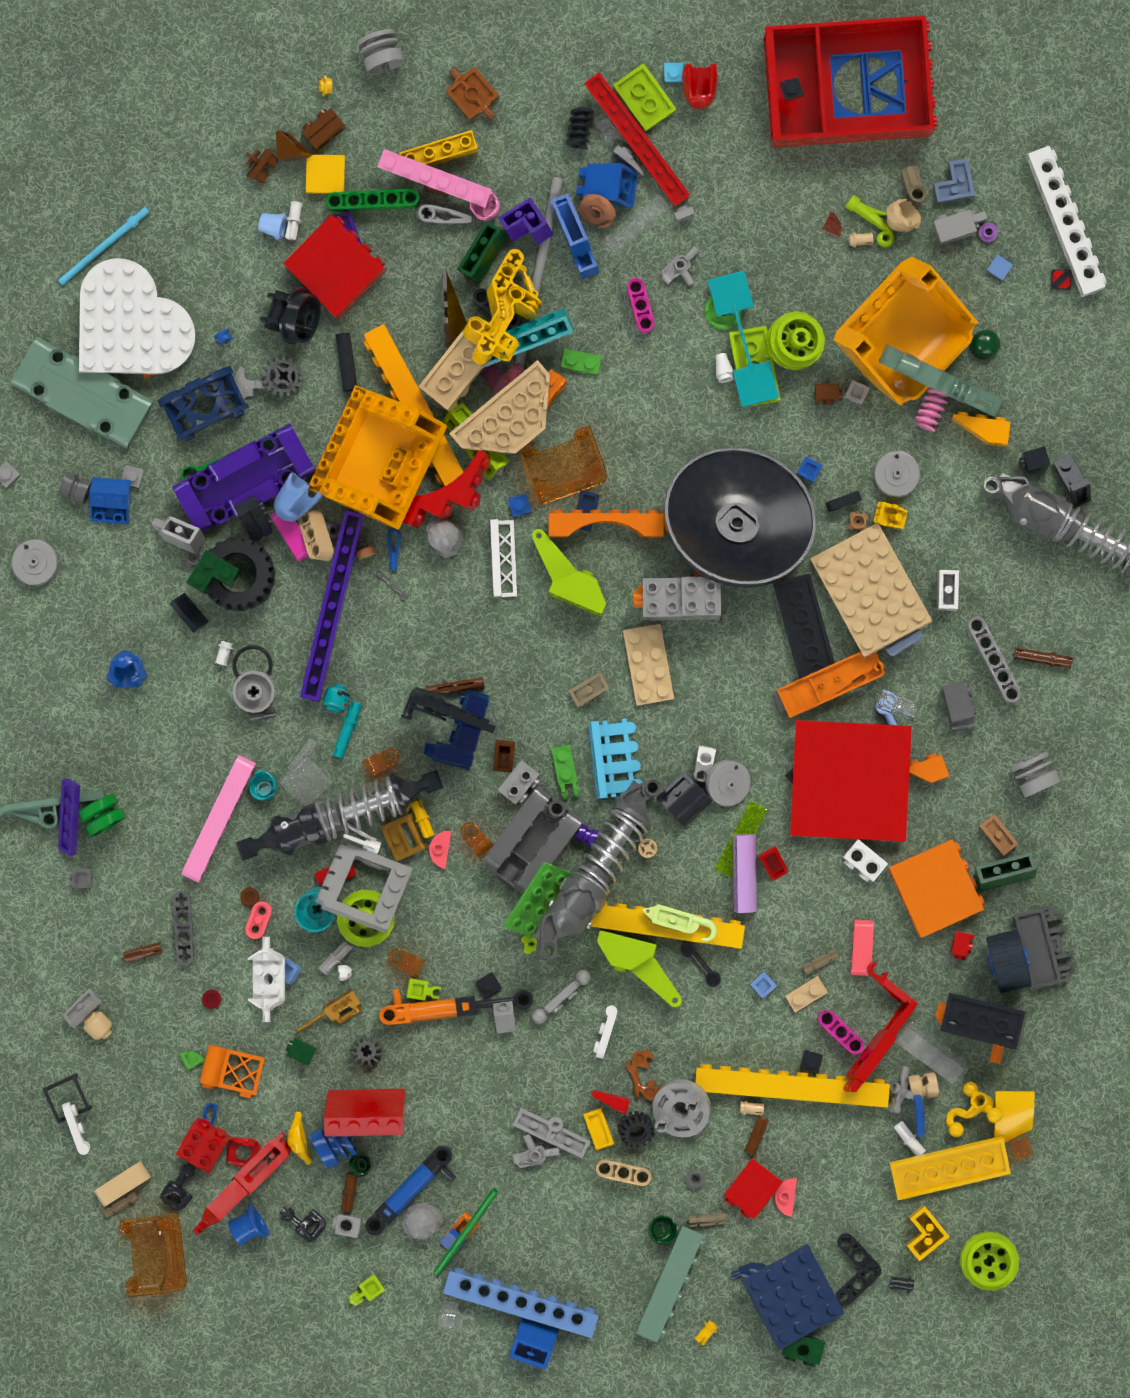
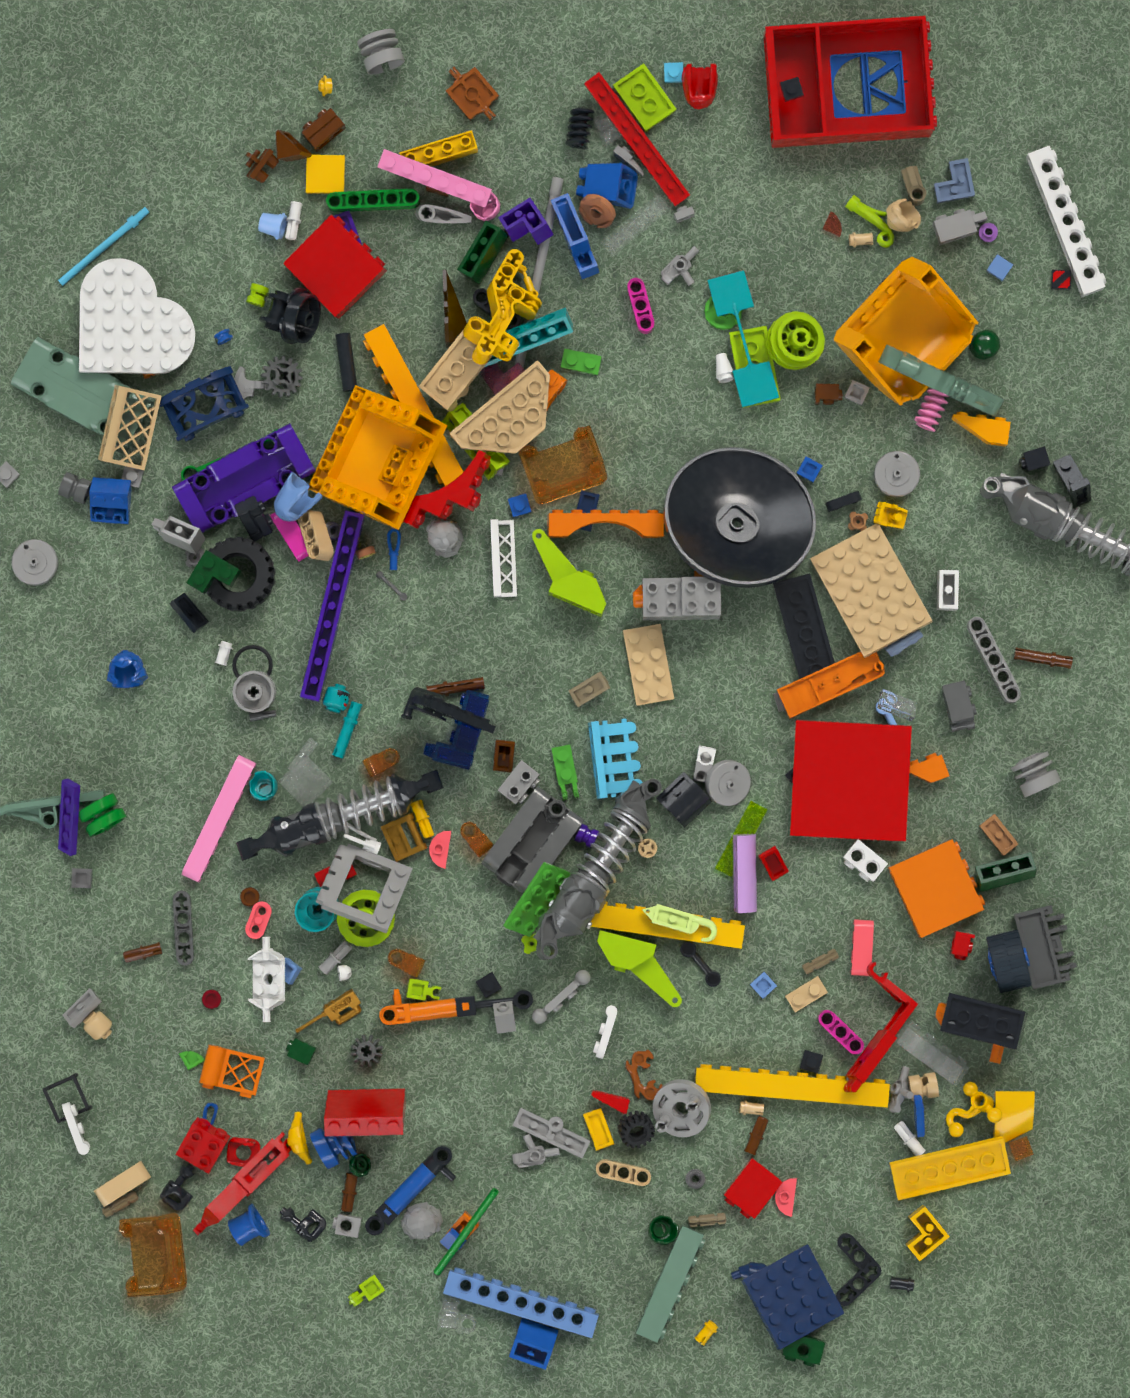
(113, 427): none -> tan fence
(257, 295): none -> lime wheel
(1002, 1277): lime wheel -> none

